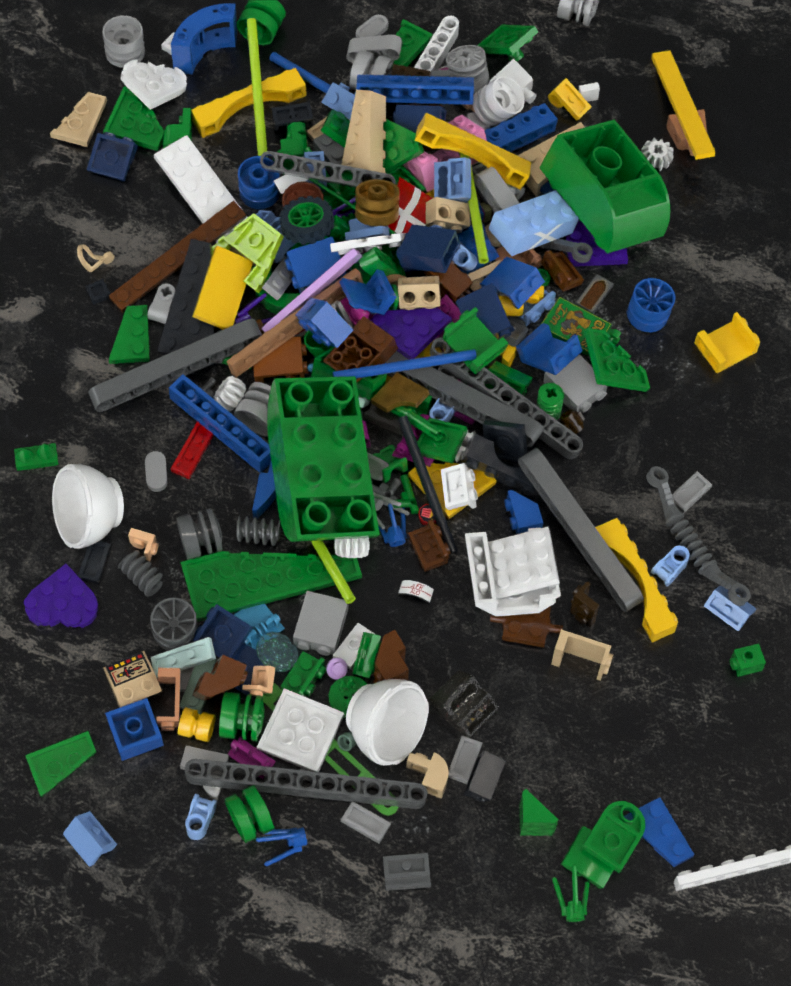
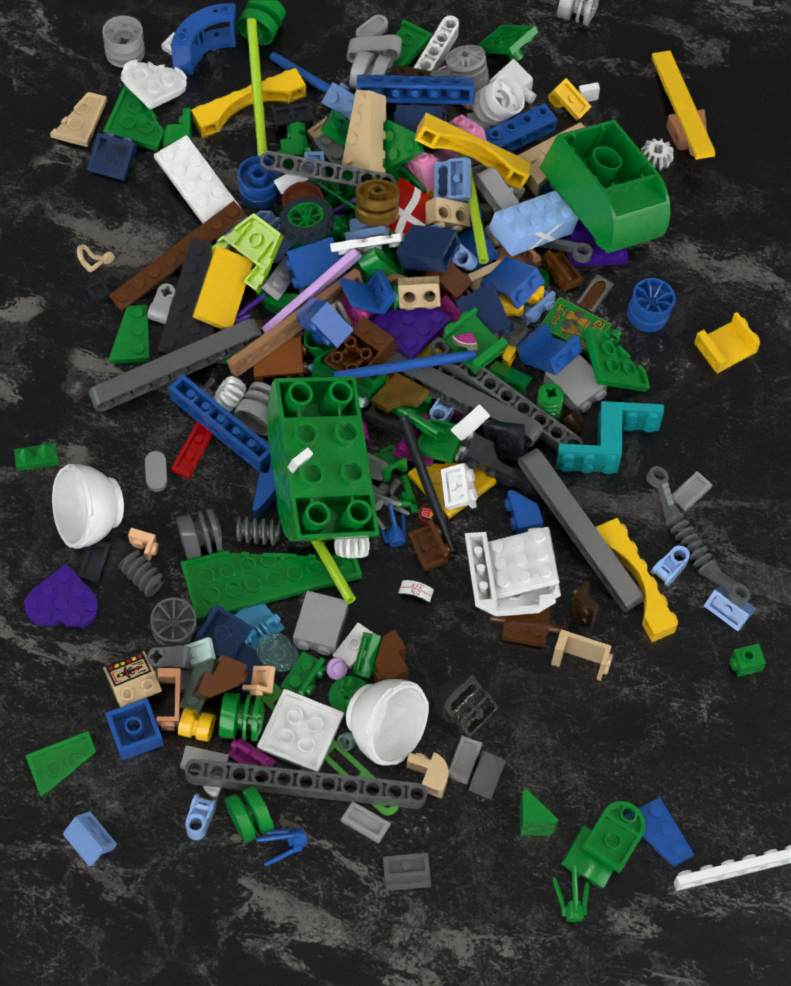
(171, 657): none -> dark grey piece
(297, 462): none -> white tile
(465, 340): none -> tile
(470, 422): none -> white sticker
(610, 422): none -> teal bracket

